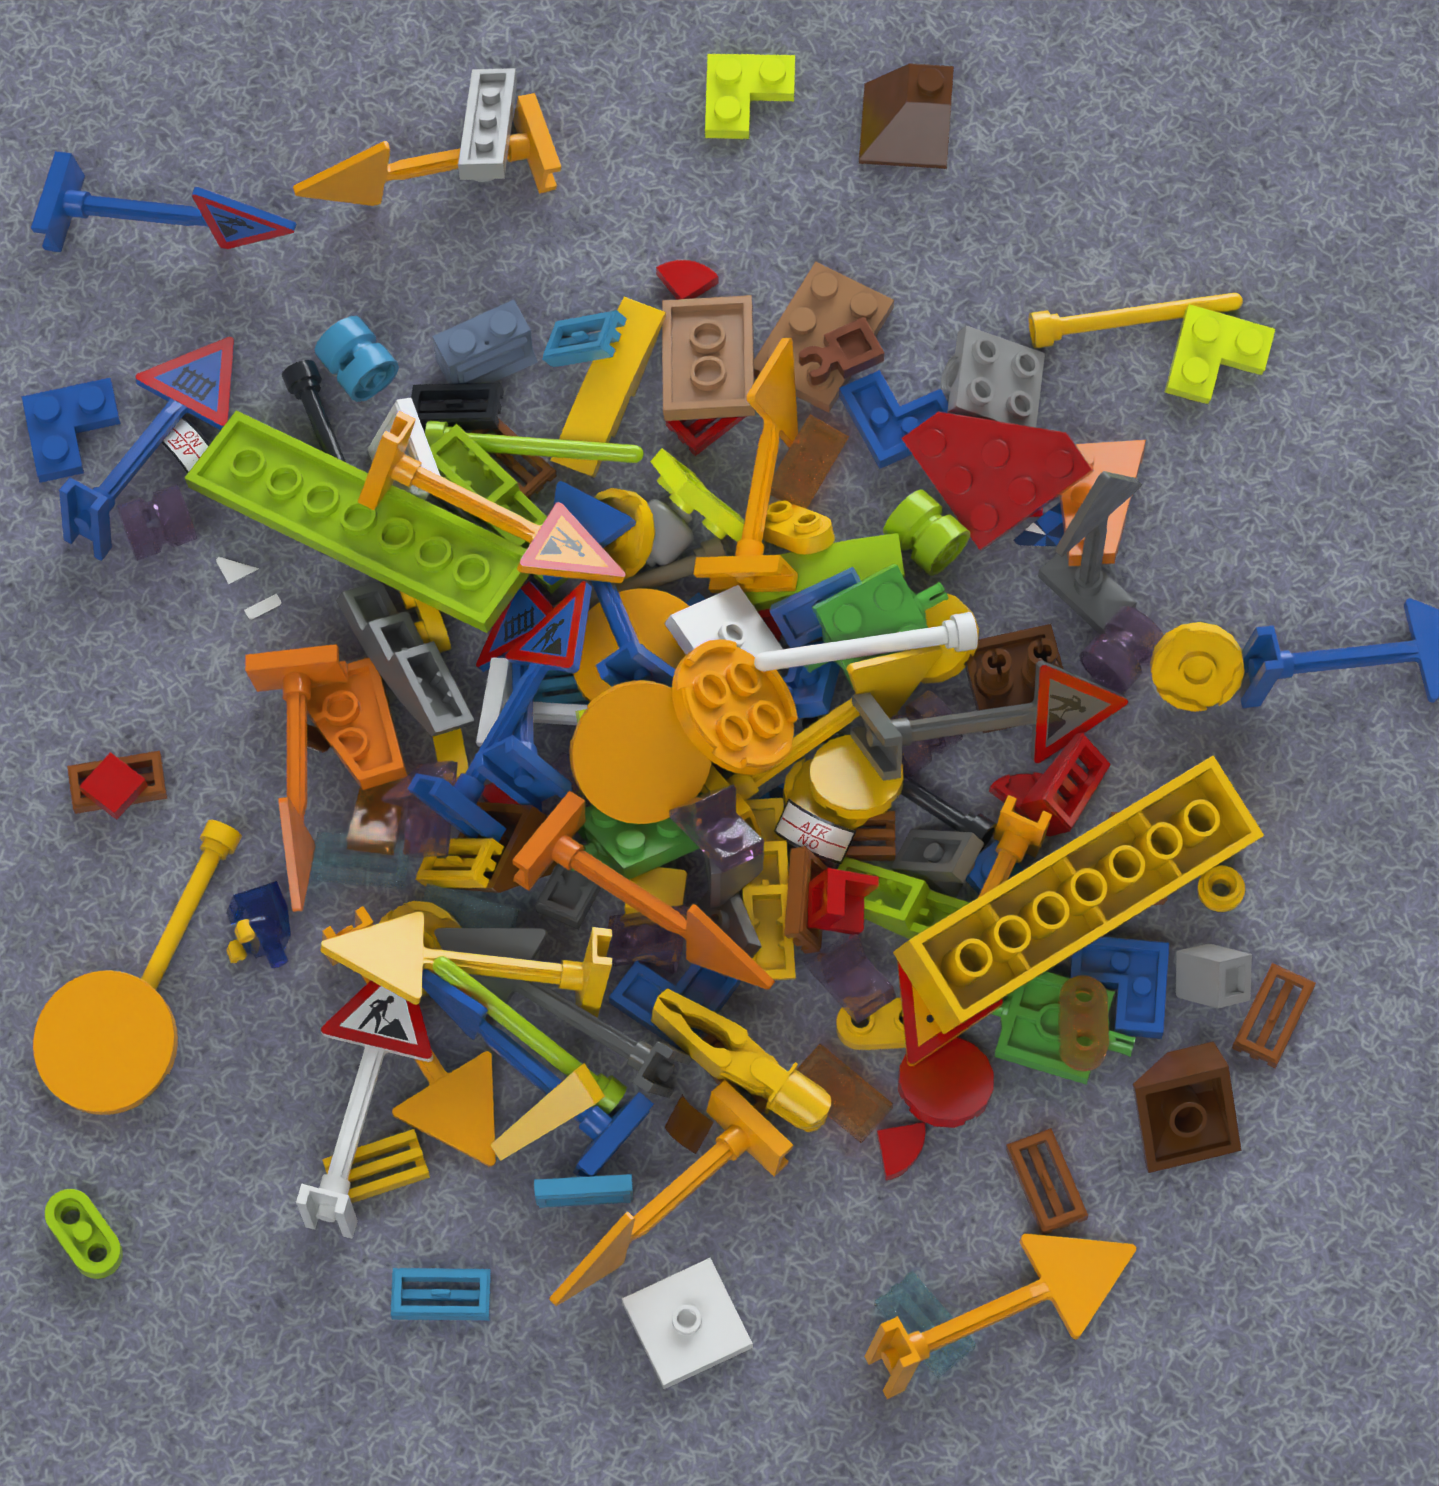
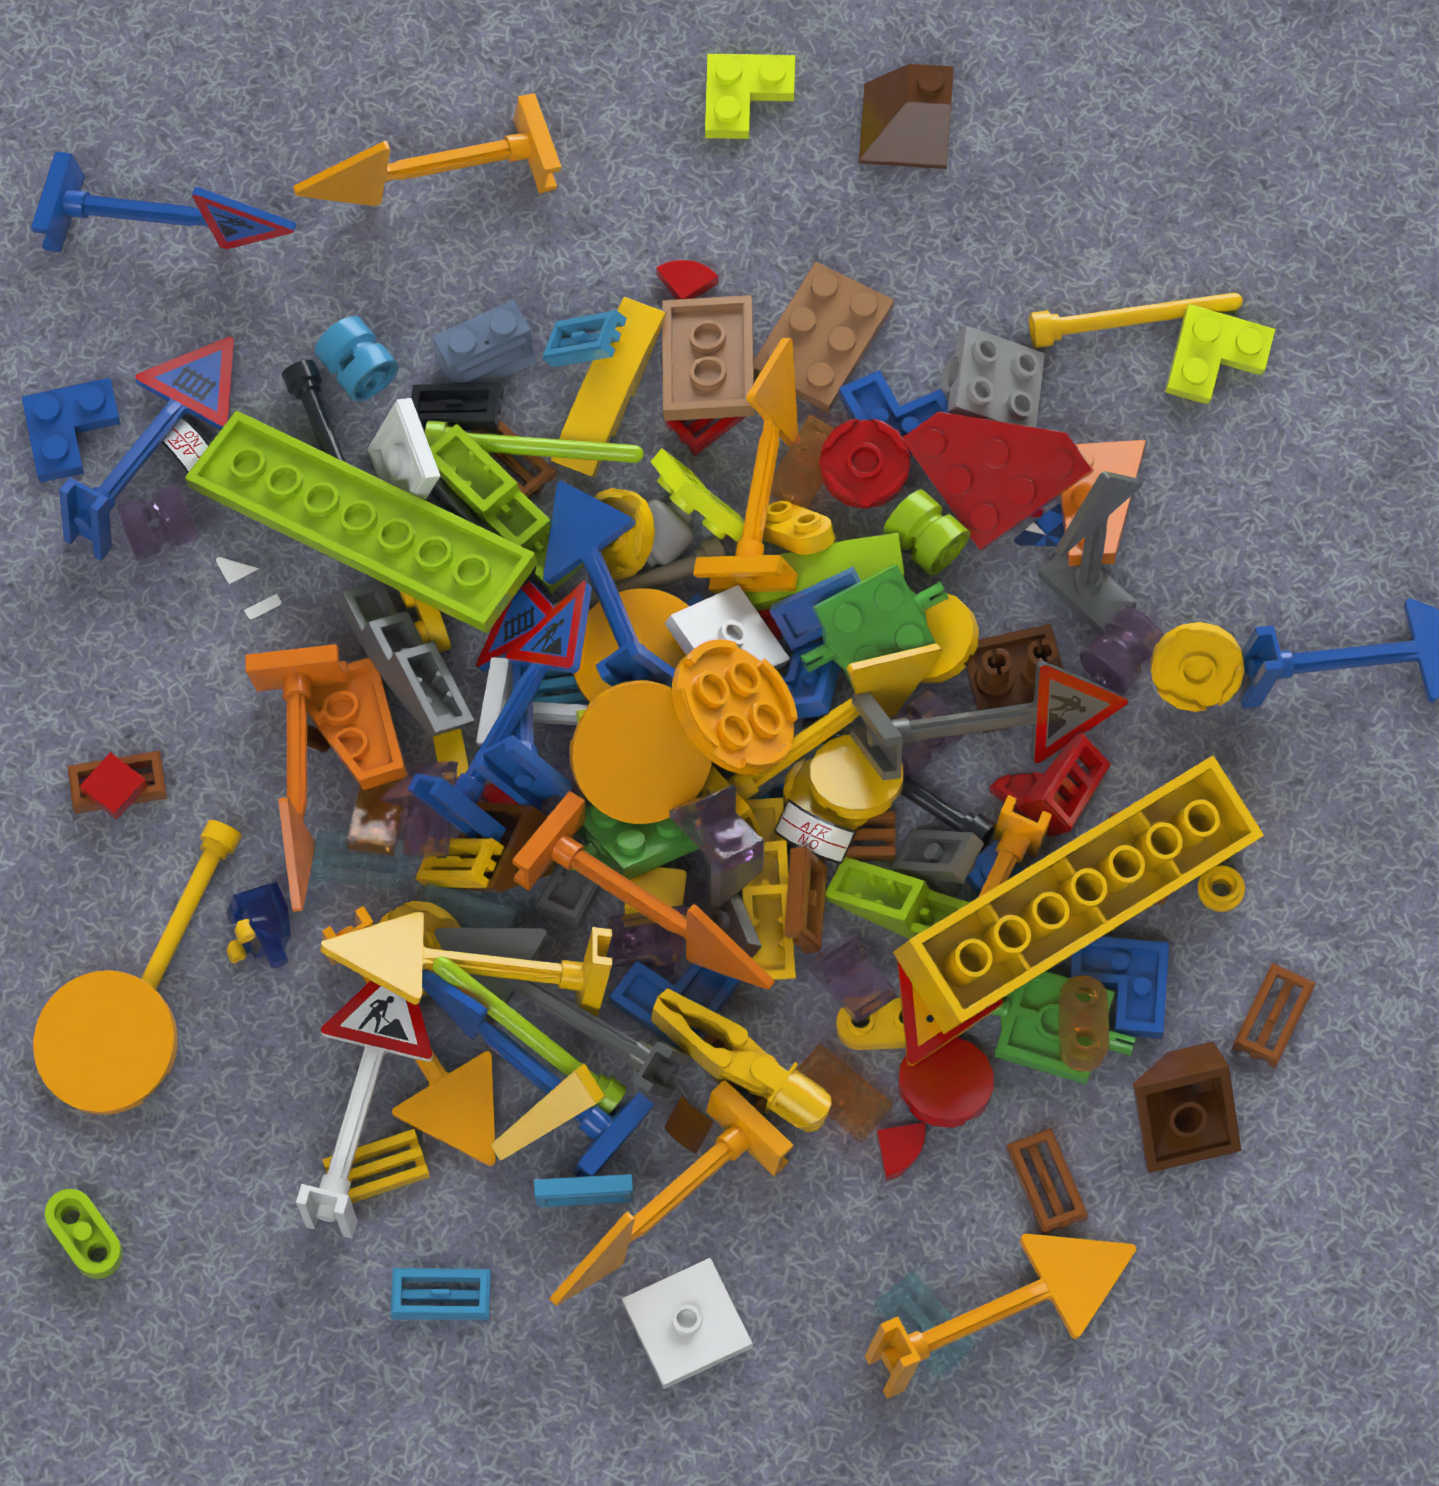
(487, 124): light grey plate -> none
(556, 547): light orange piece -> none
(838, 900): red panel -> none
(846, 349): copper plate -> none
(864, 463): none -> red tile
(956, 633): white piece -> none
(1213, 975): light grey panel -> none

